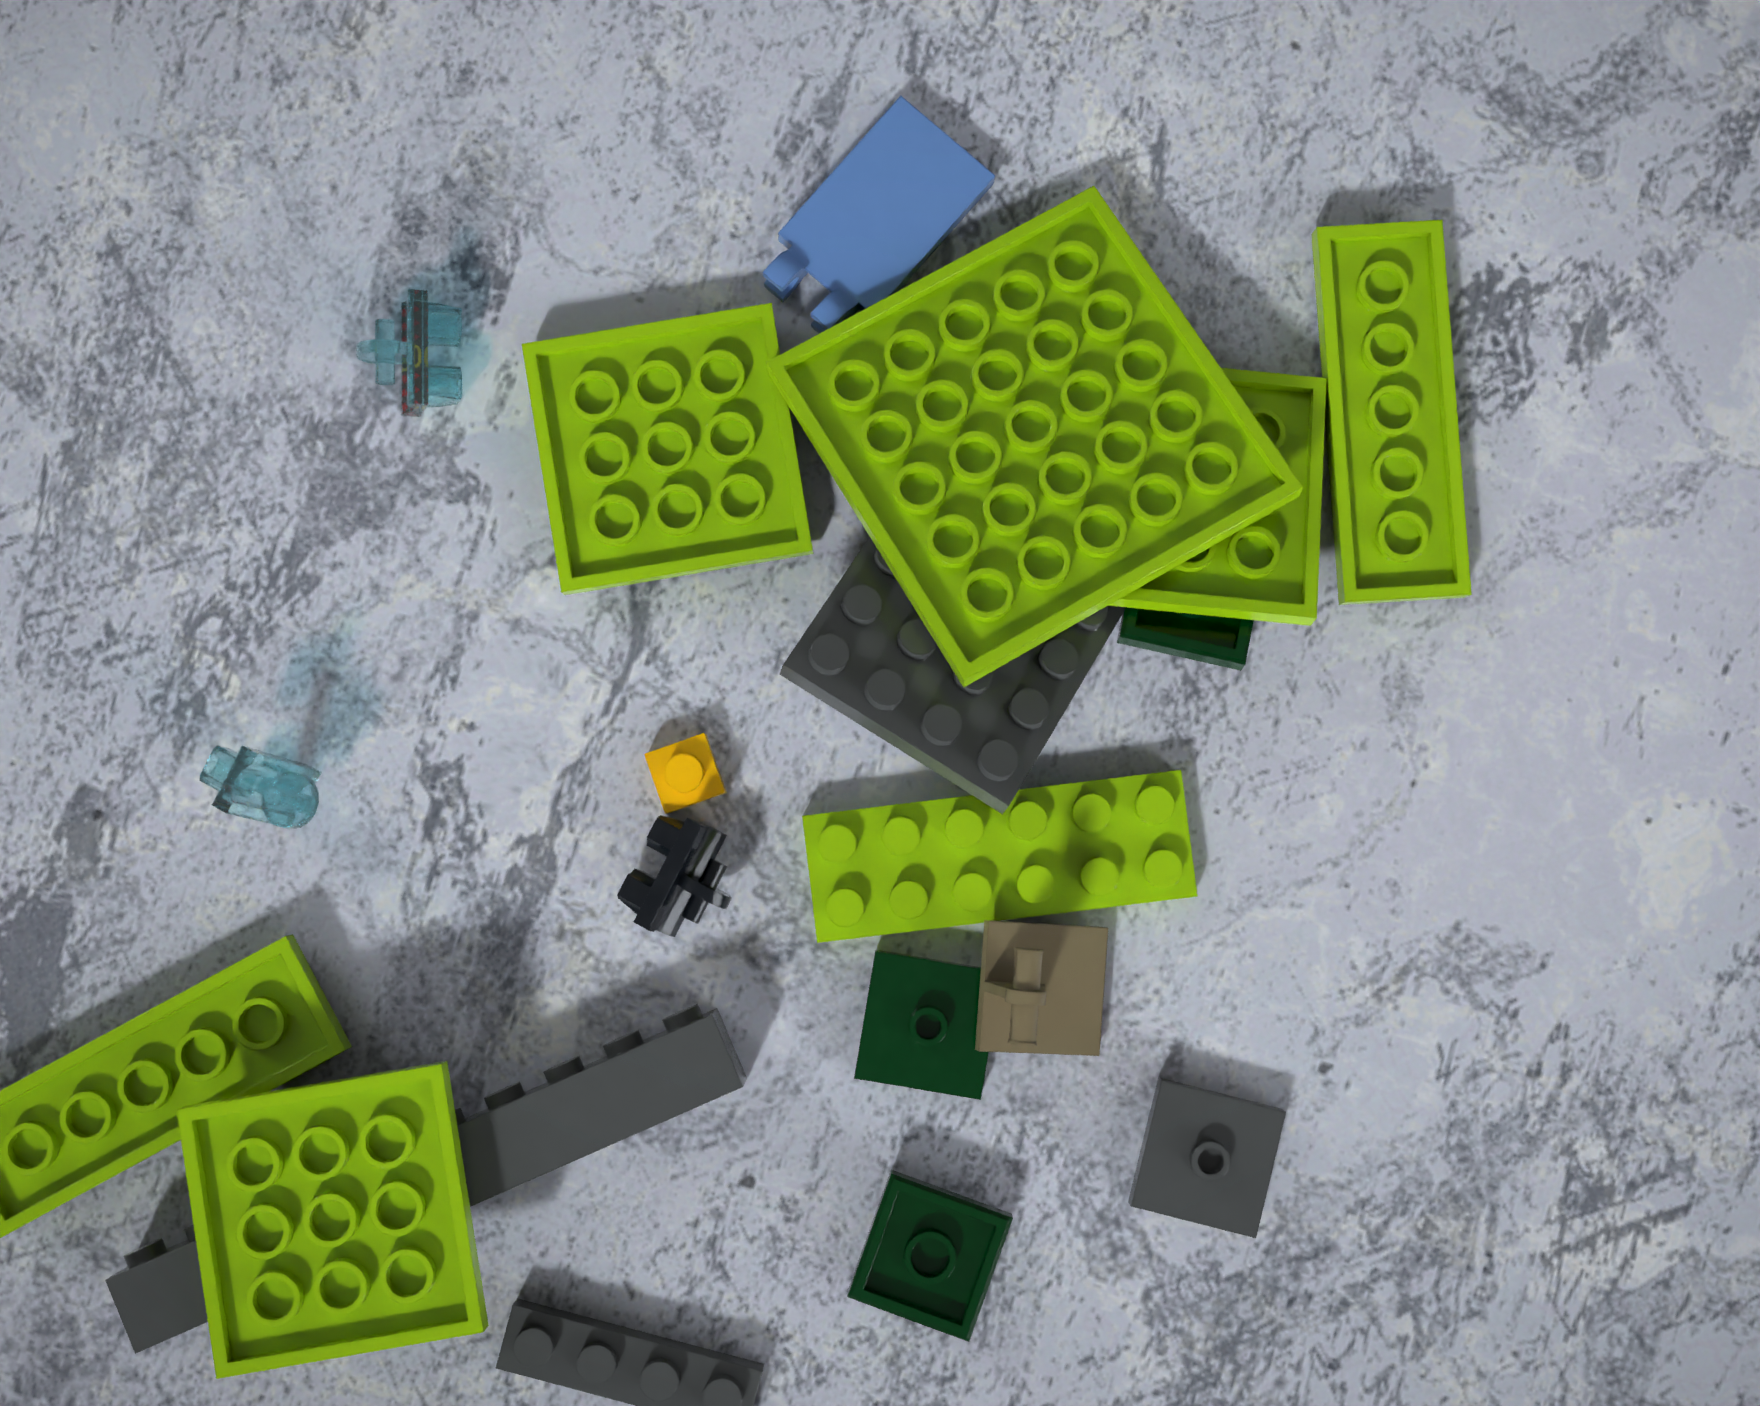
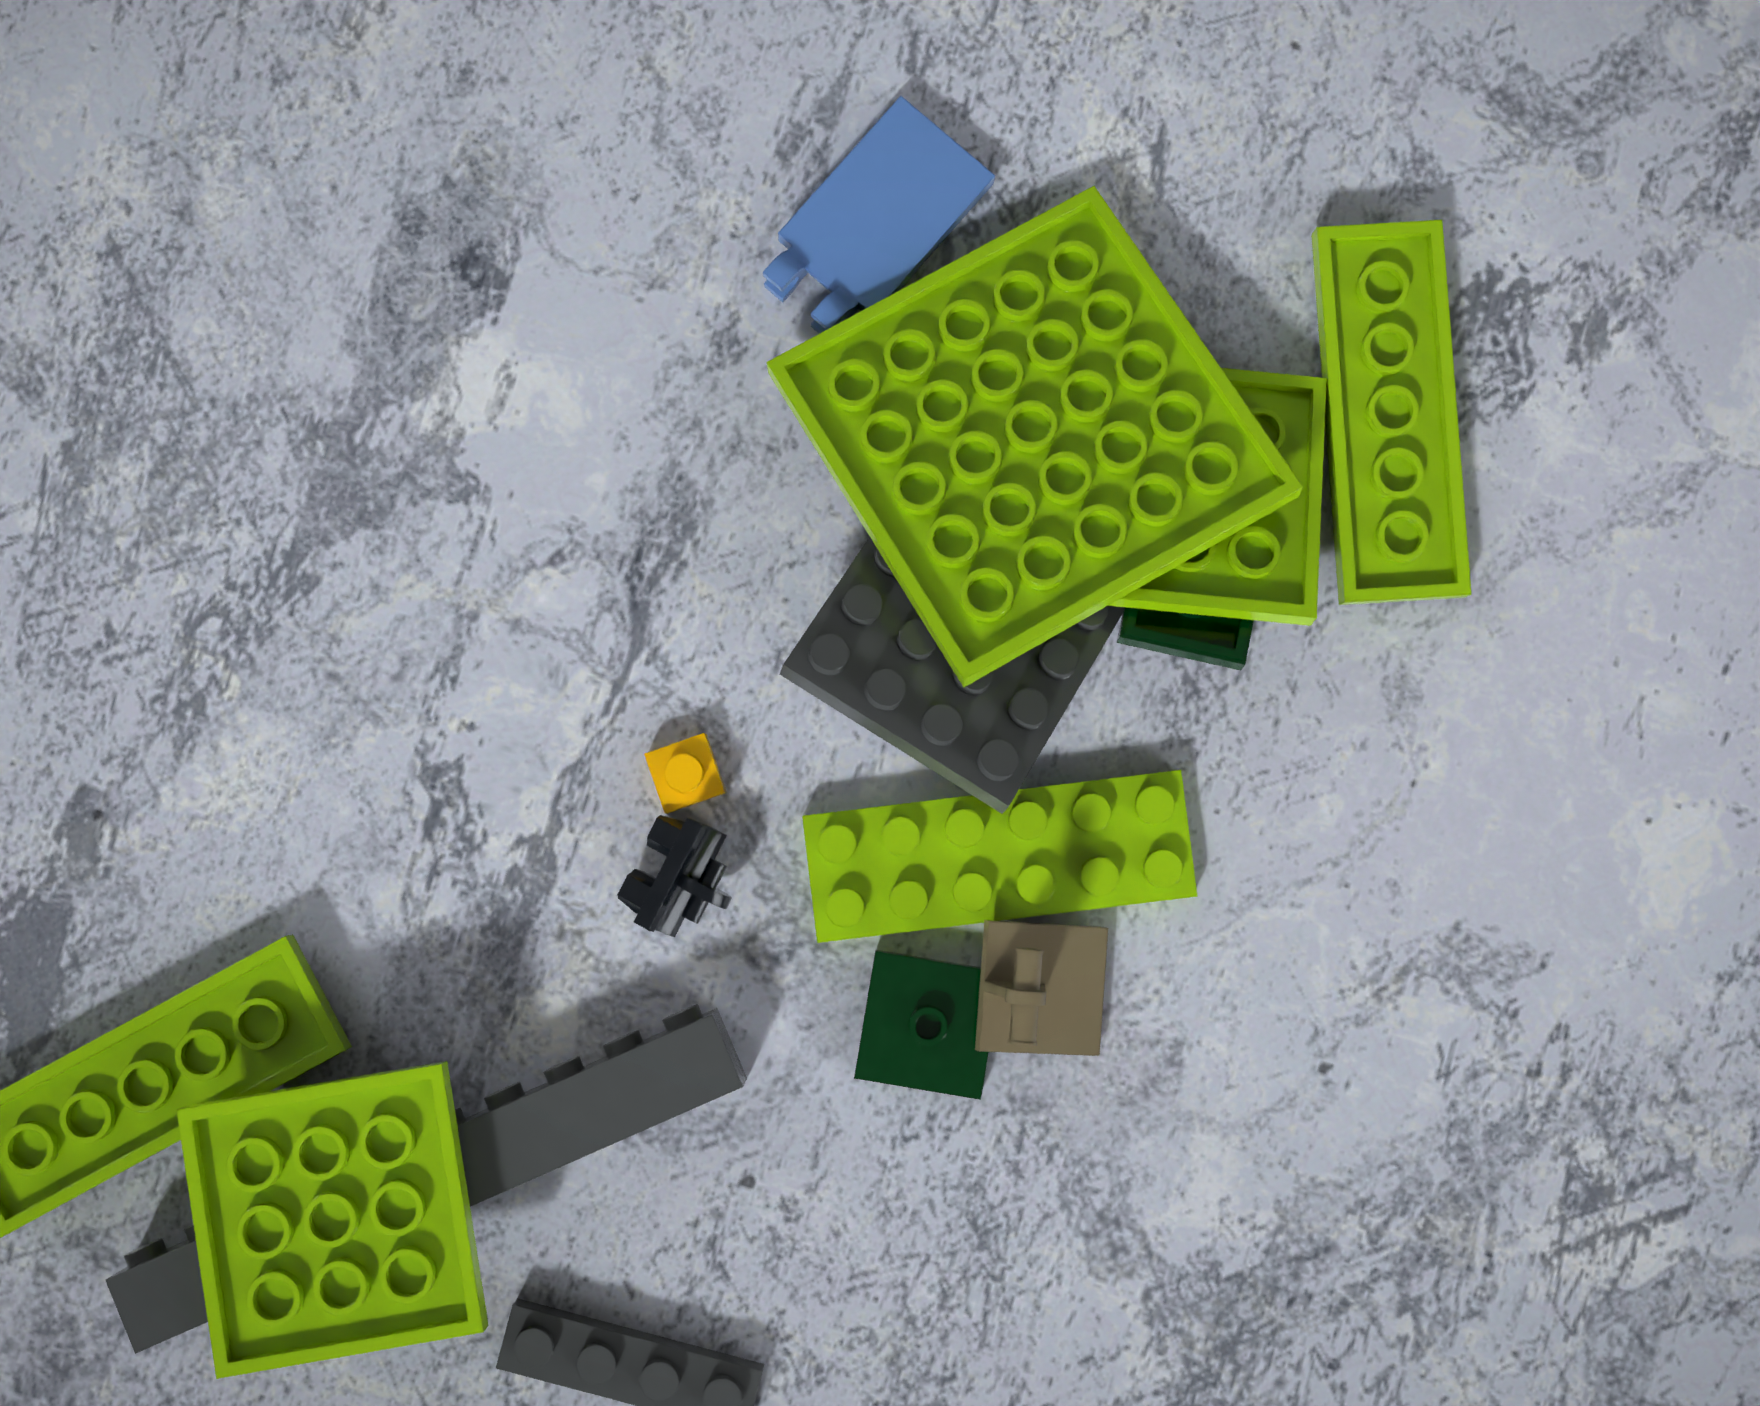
(262, 786): clear light blue hips -> none
(421, 326): clear light blue hips -> none
(666, 449): lime plate -> none
(930, 1255): dark green plate -> none
(1207, 1157): dark grey plate -> none

